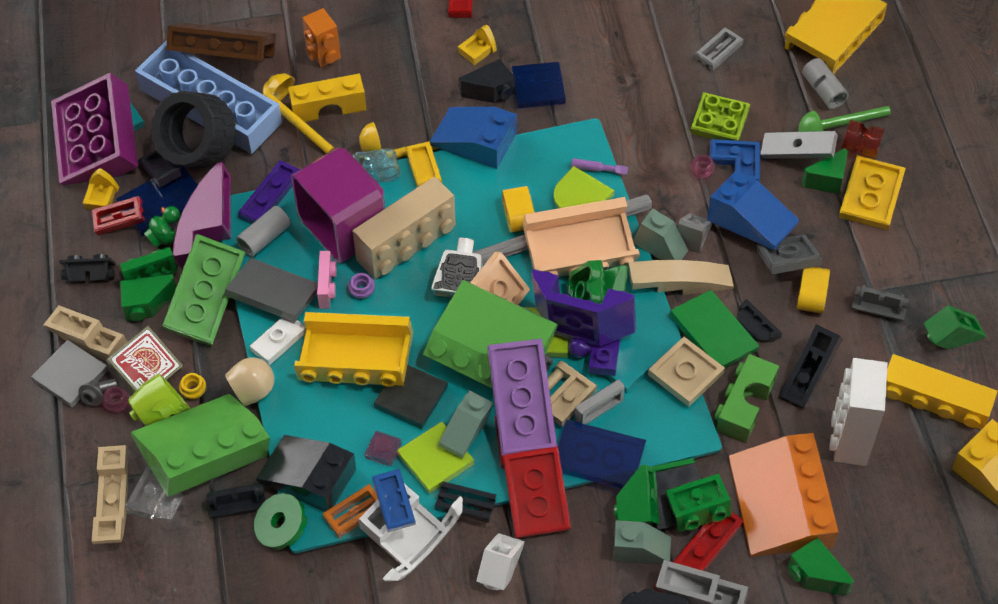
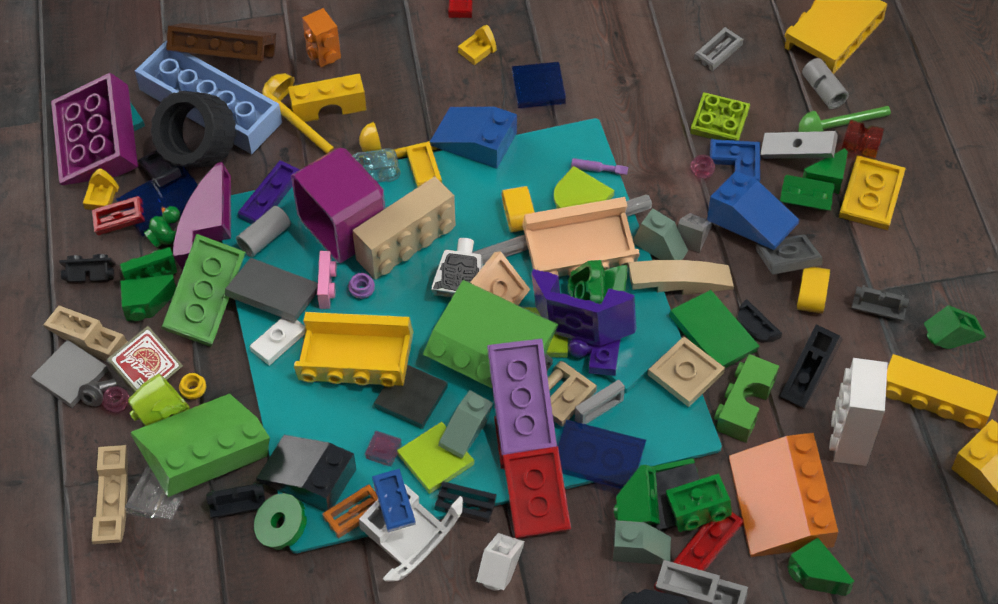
(251, 380): tan helmet -> none
(488, 83): black slope -> none
(807, 192): none -> green bracket

